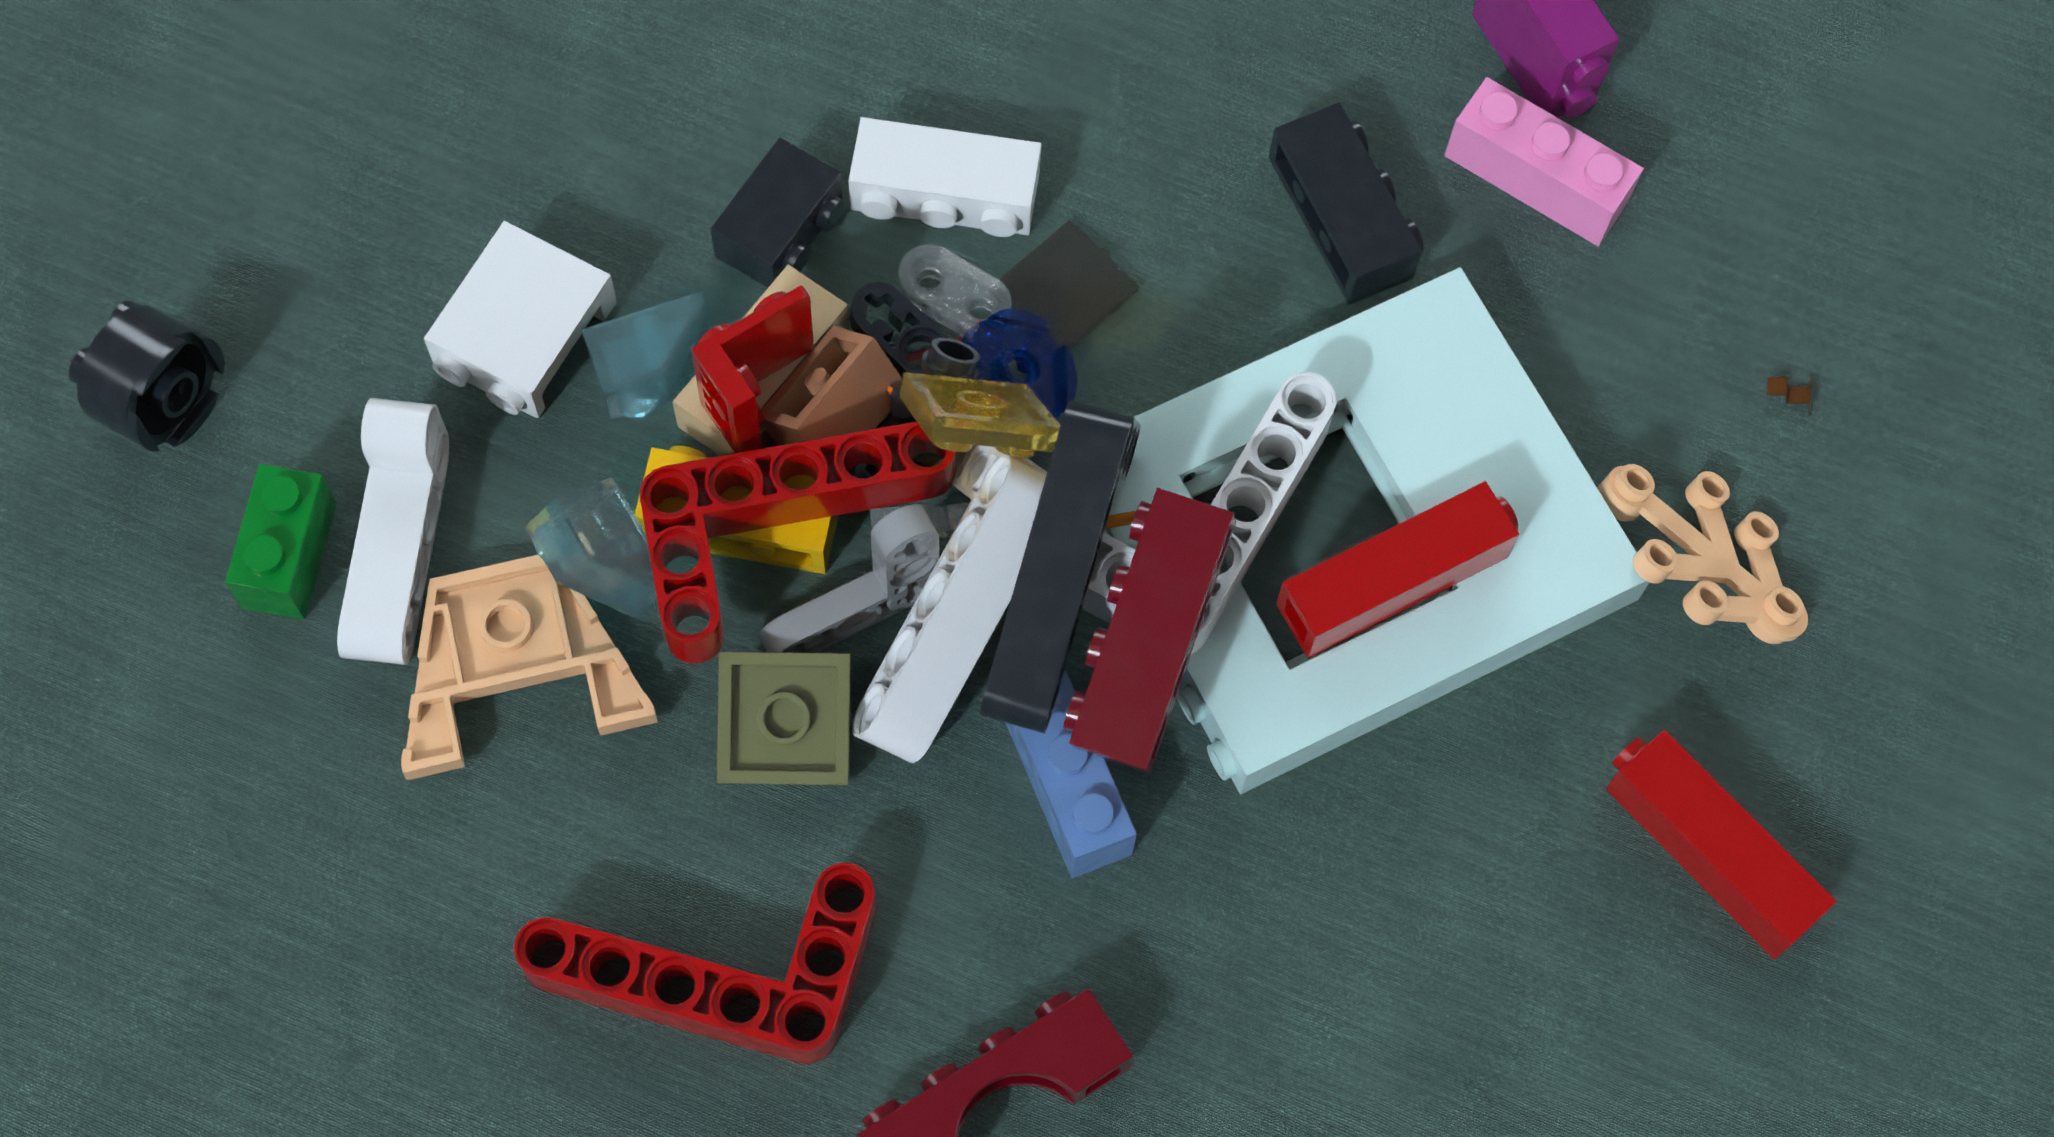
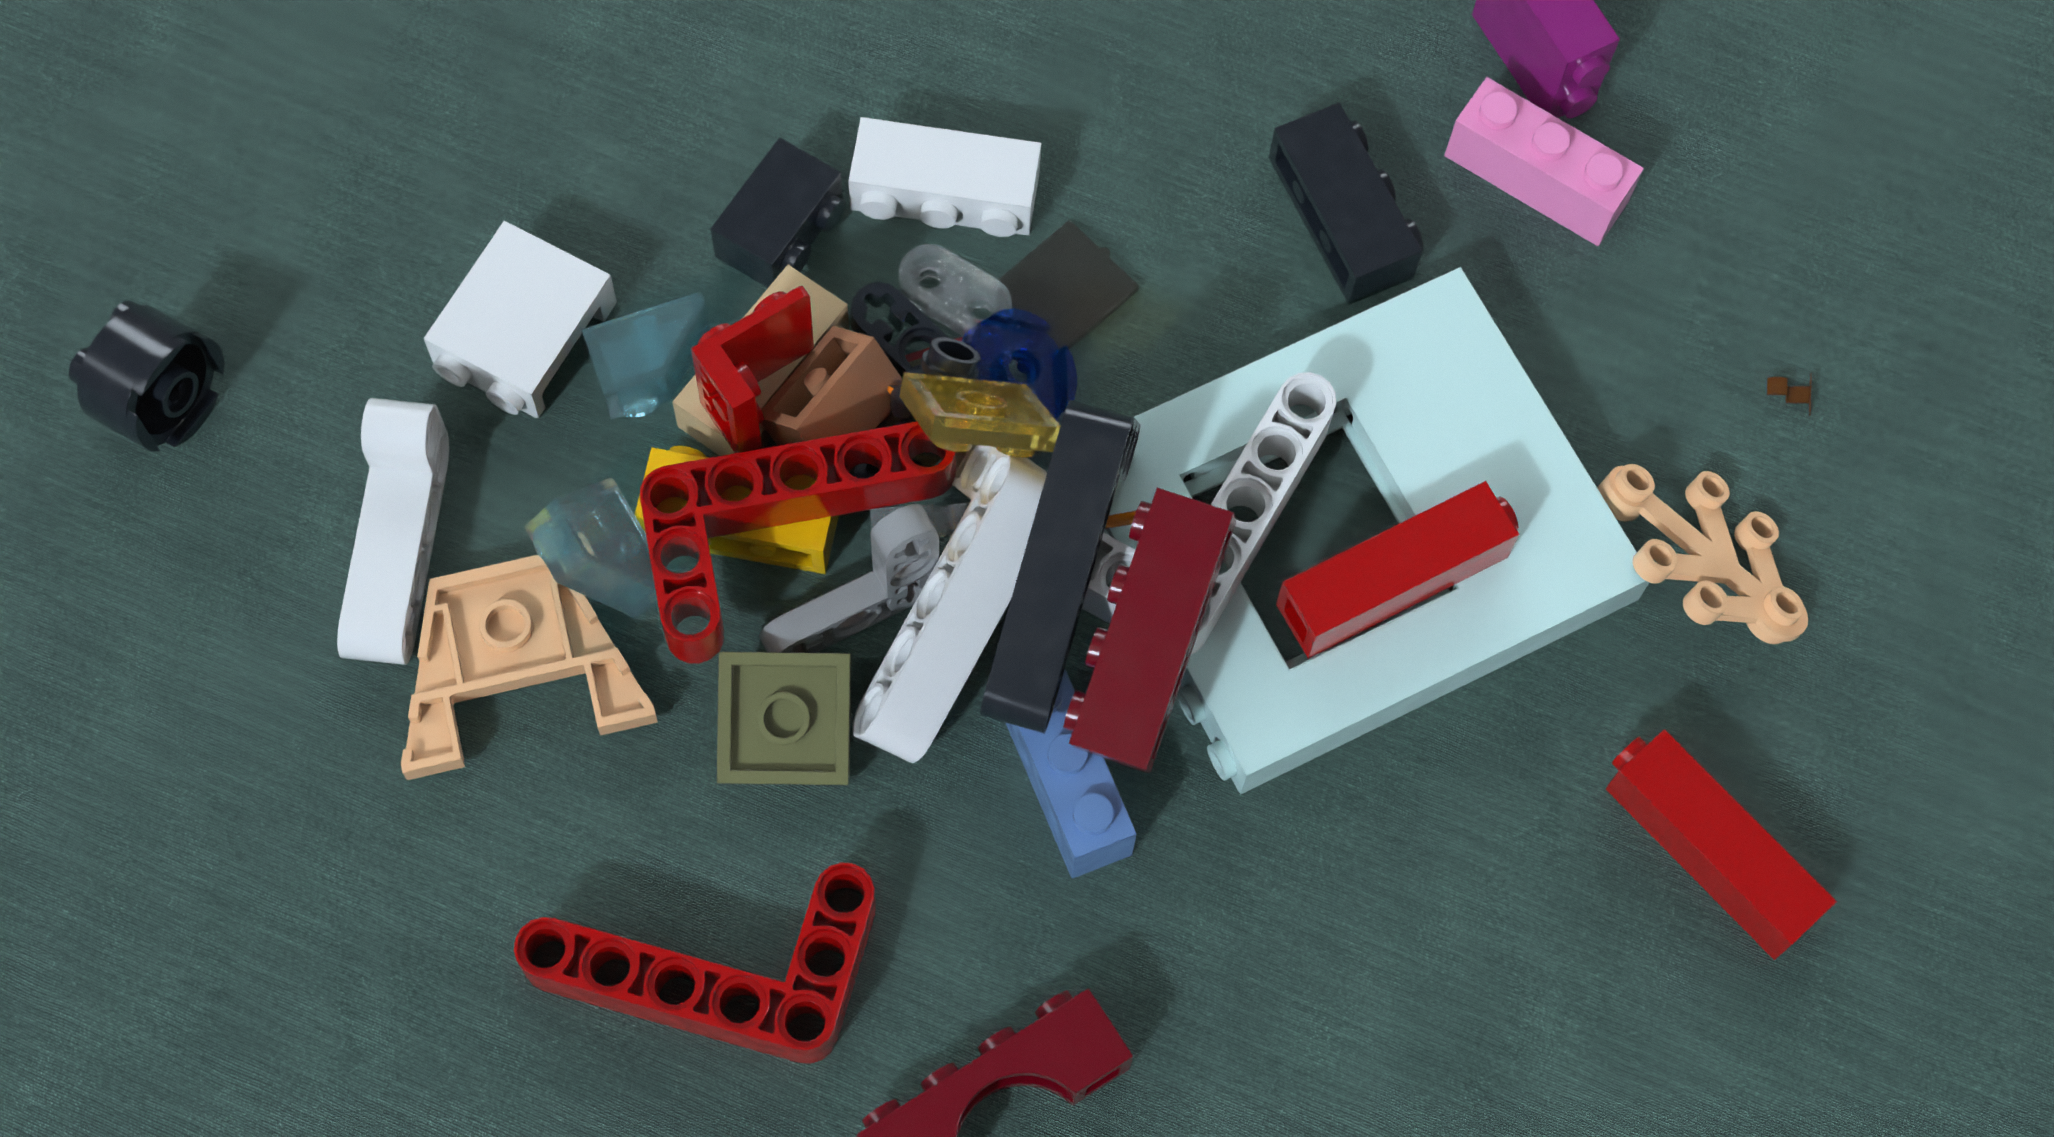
(281, 541): green brick -> none

